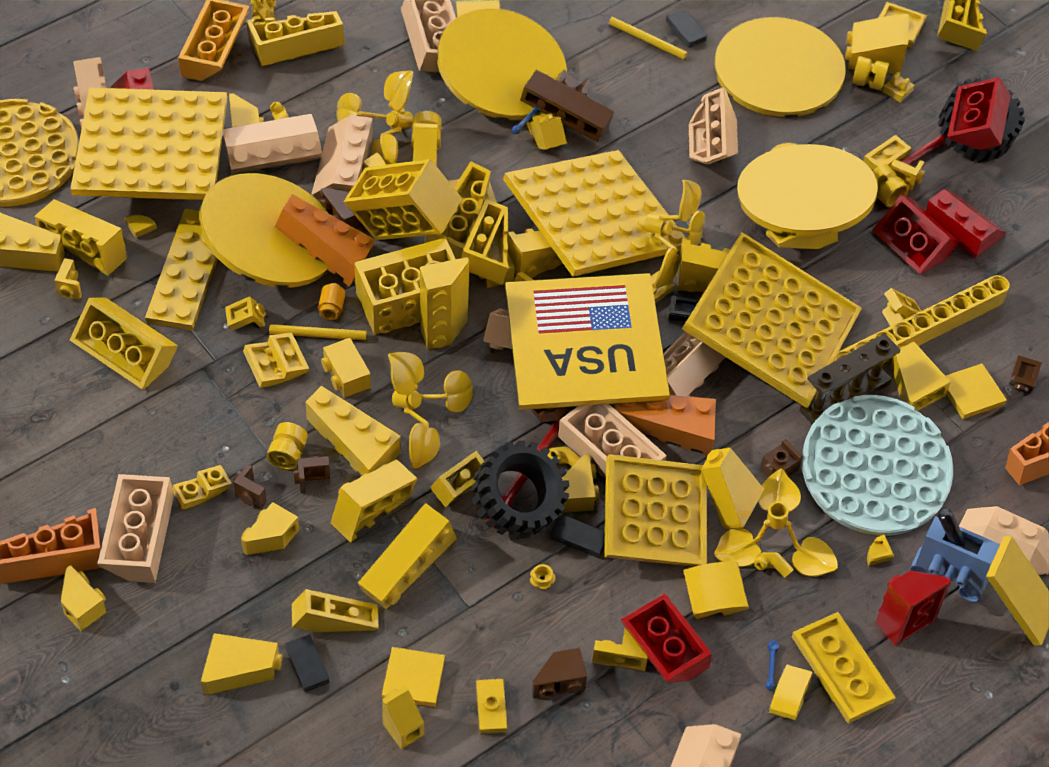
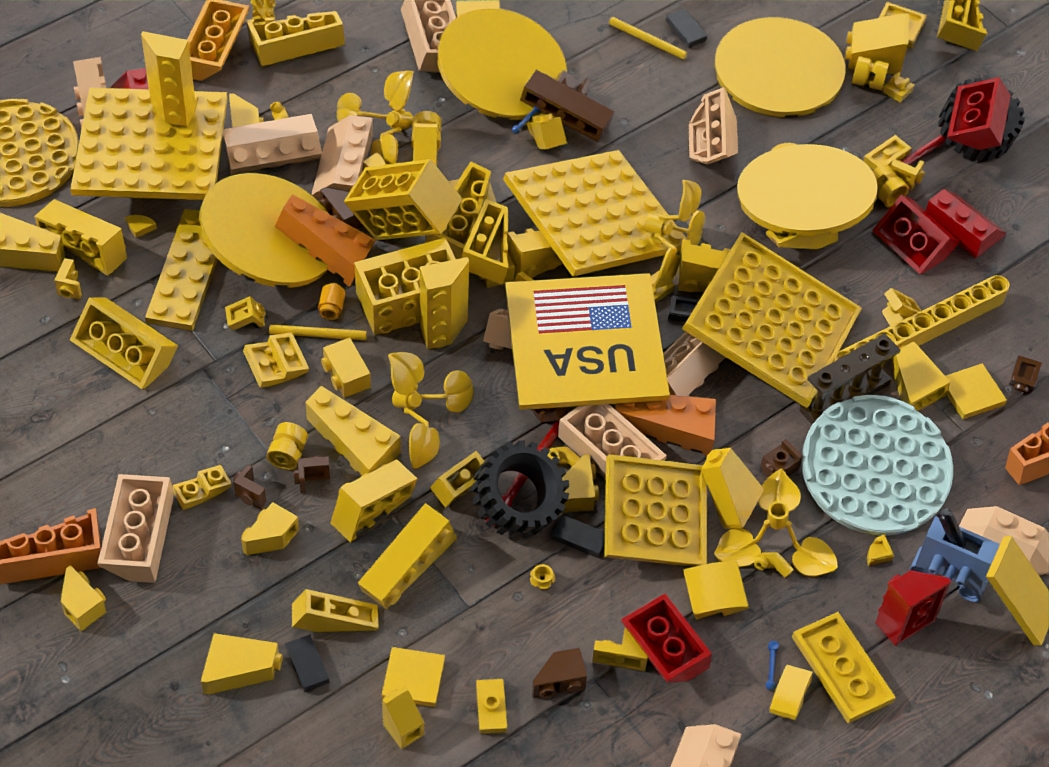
(169, 77): none -> yellow slope

